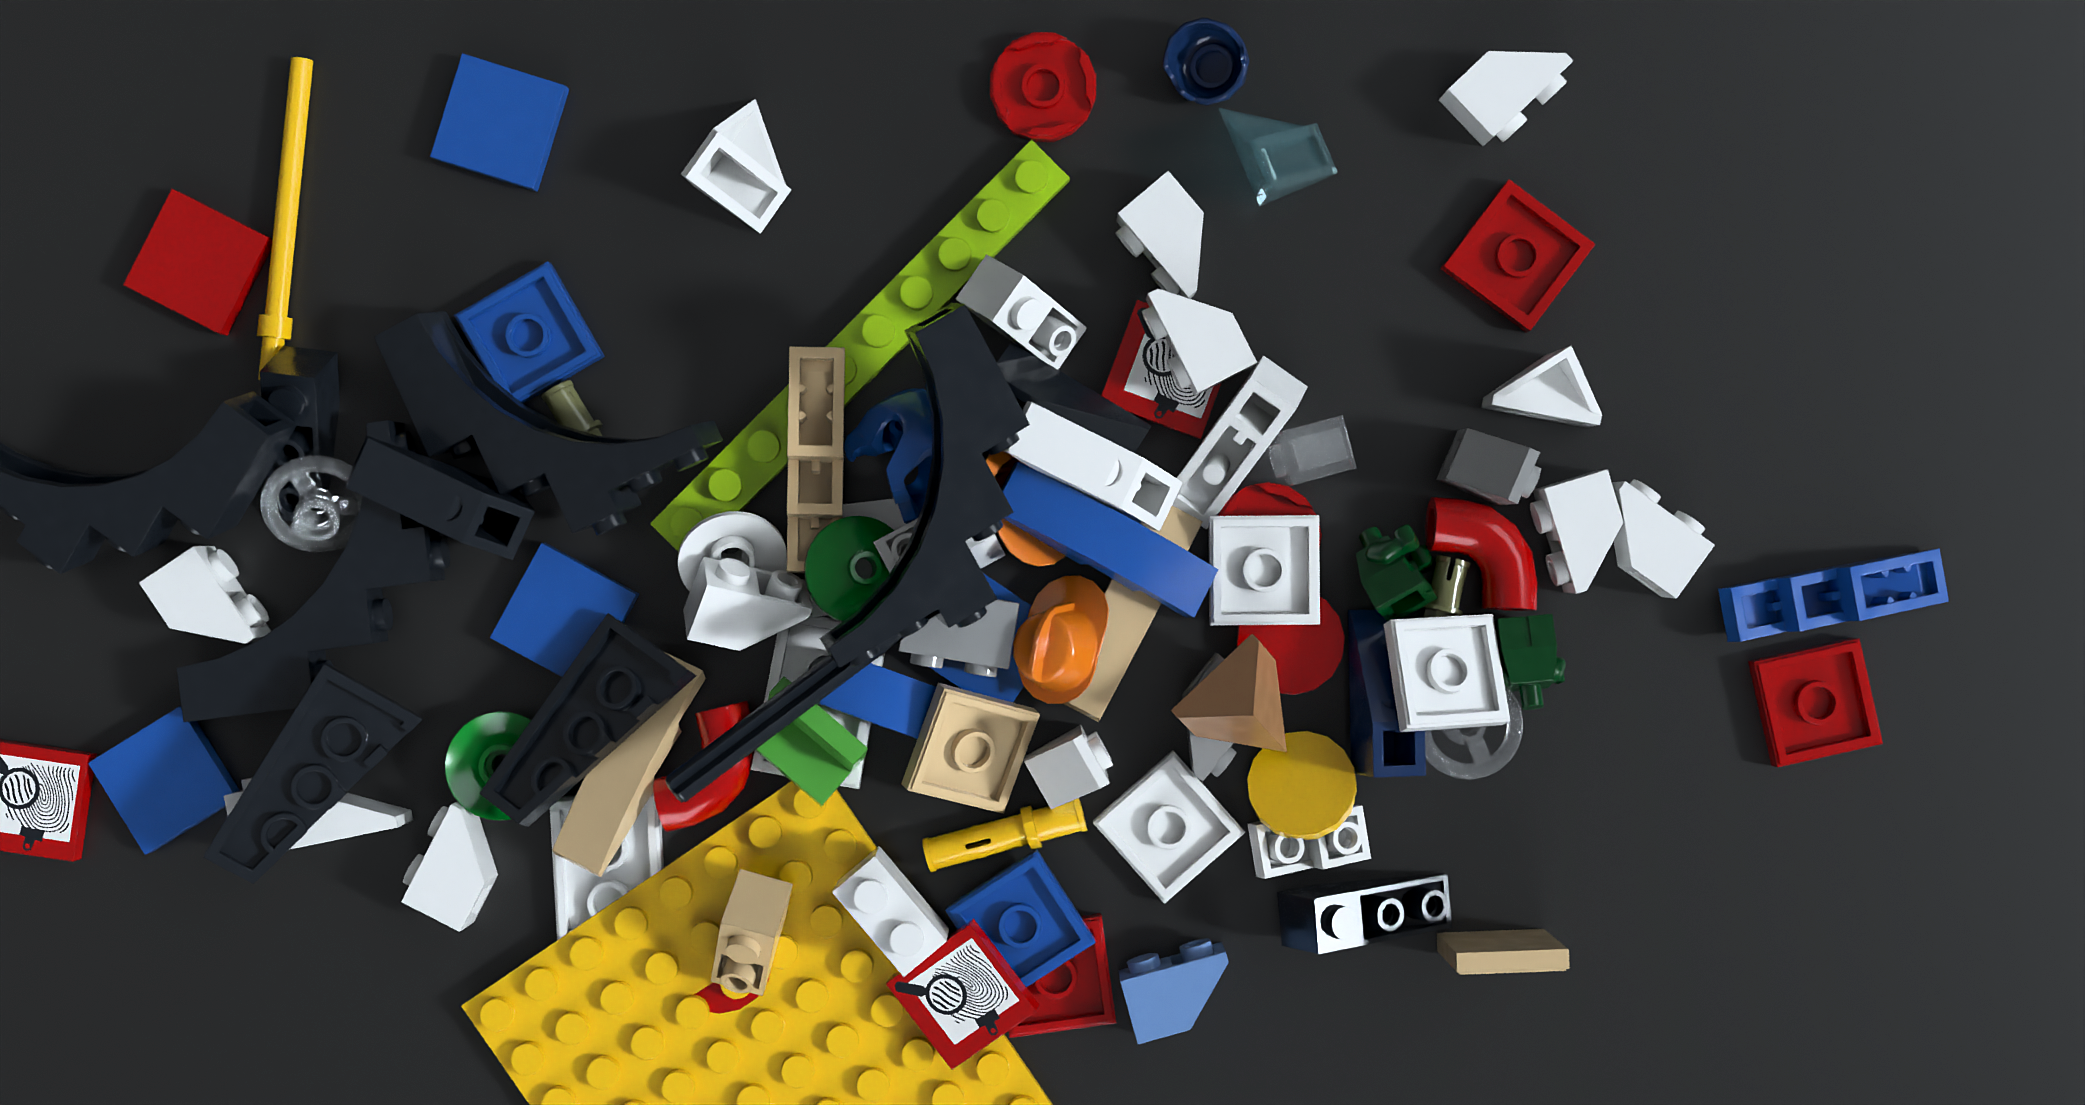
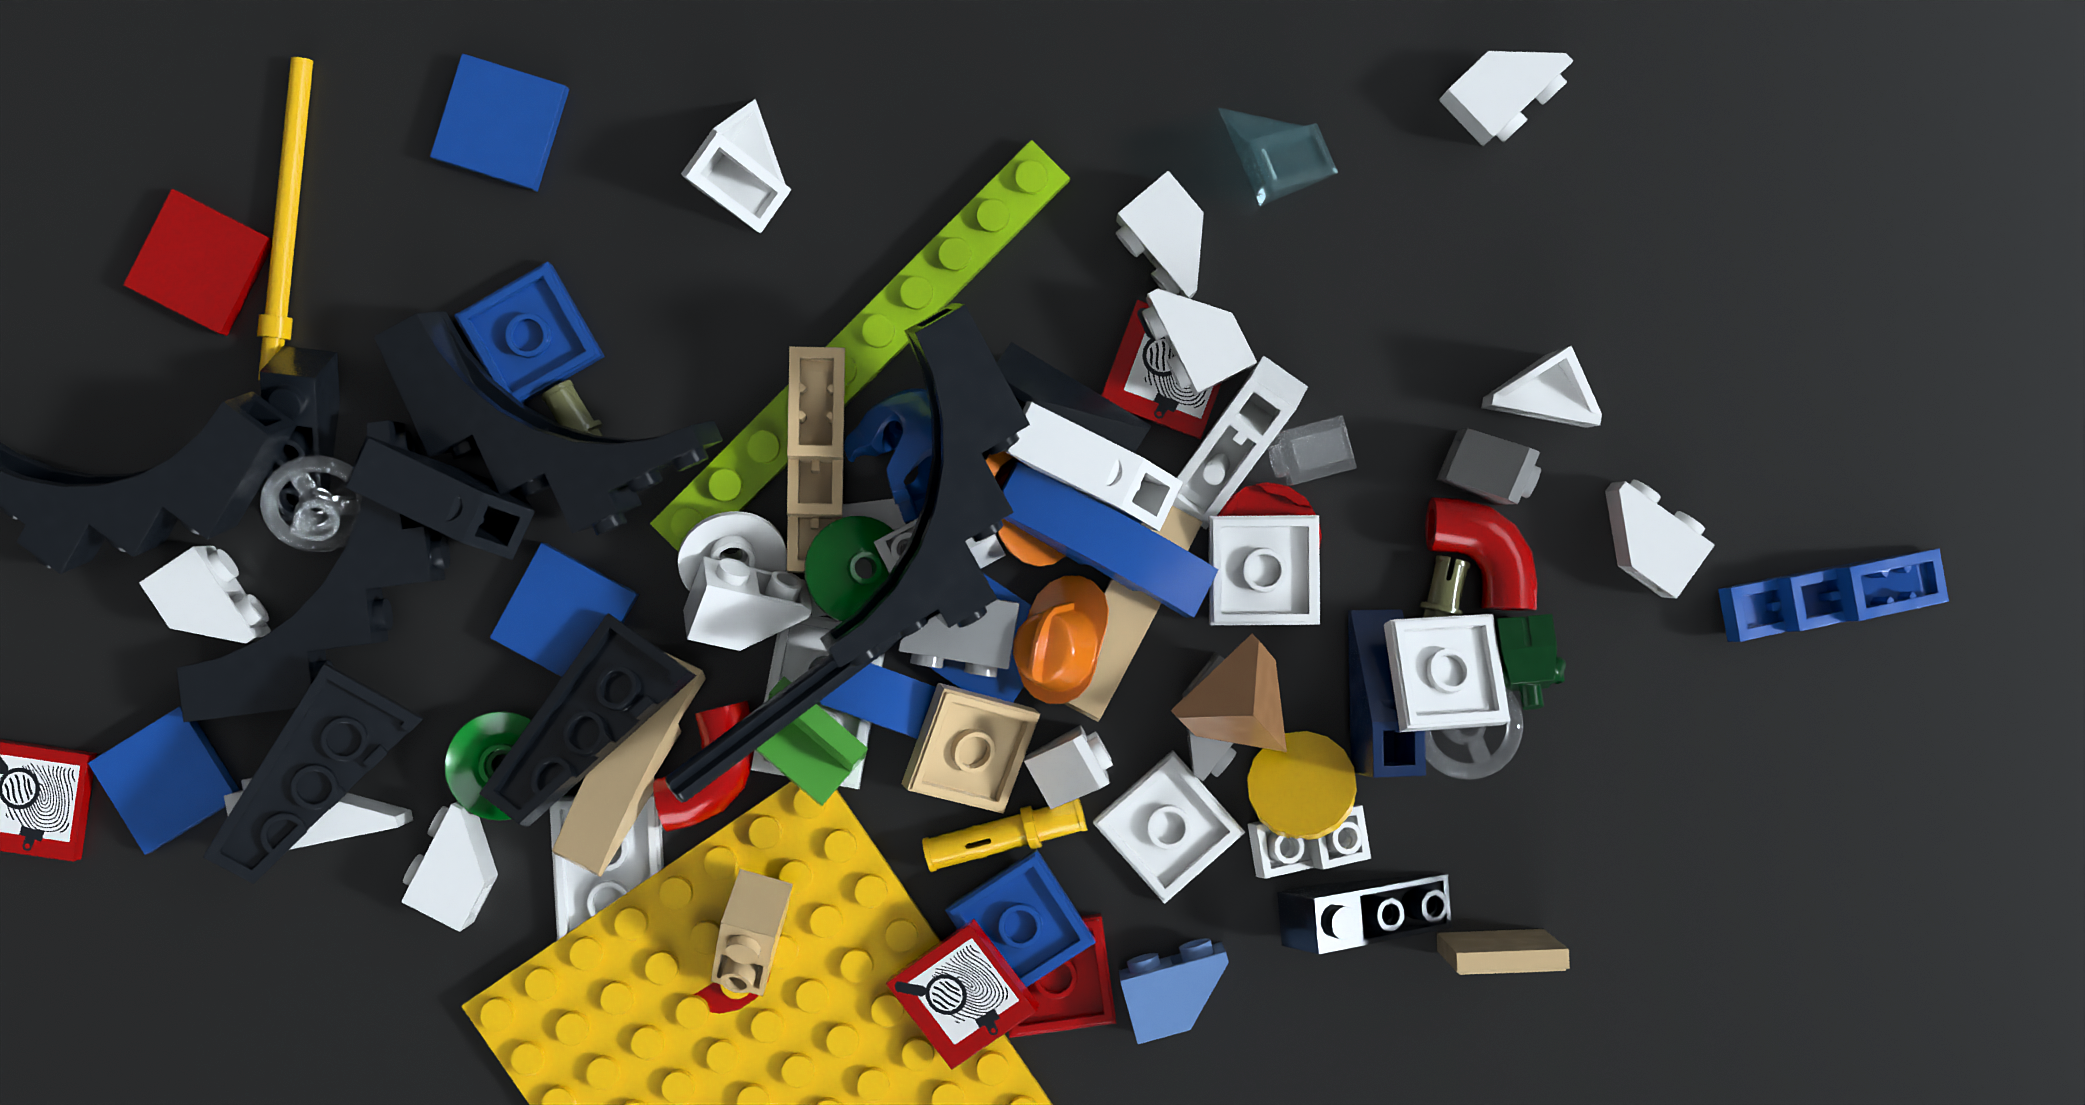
(891, 911): white brick -> none
(1021, 311): white slope -> none
(1043, 87): red tile -> none
(1206, 61): dark blue hair -> none
(1302, 653): red tile -> none
(1389, 578): dark green piece -> none
(1517, 256): red tile -> none
(1580, 526): white slope -> none
(1815, 702): red tile -> none

